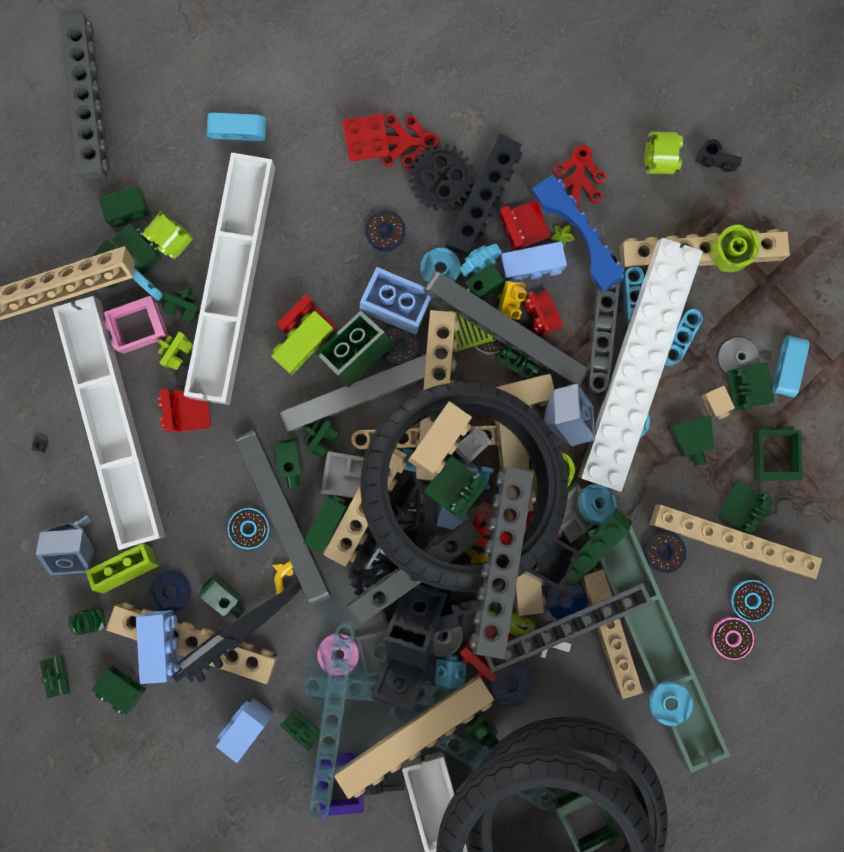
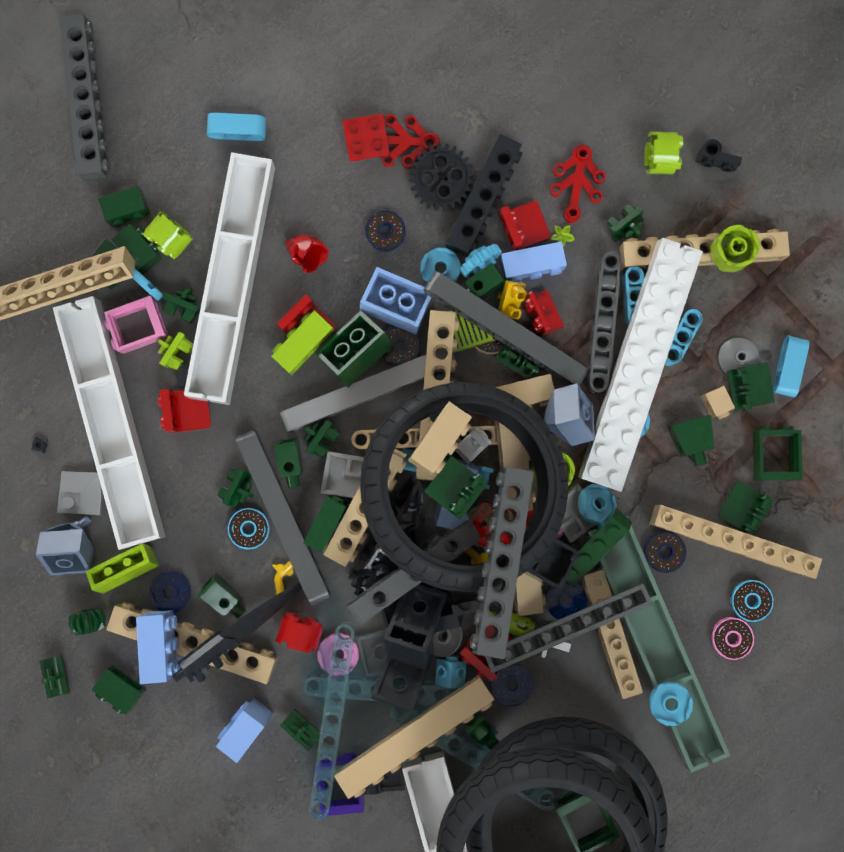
(80, 493): none -> light grey plate
(238, 490): none -> dark green hips
(299, 633): none -> red brick
(307, 252): none -> red helmet
(554, 200): blue arch -> none
(628, 225): none -> dark green hips

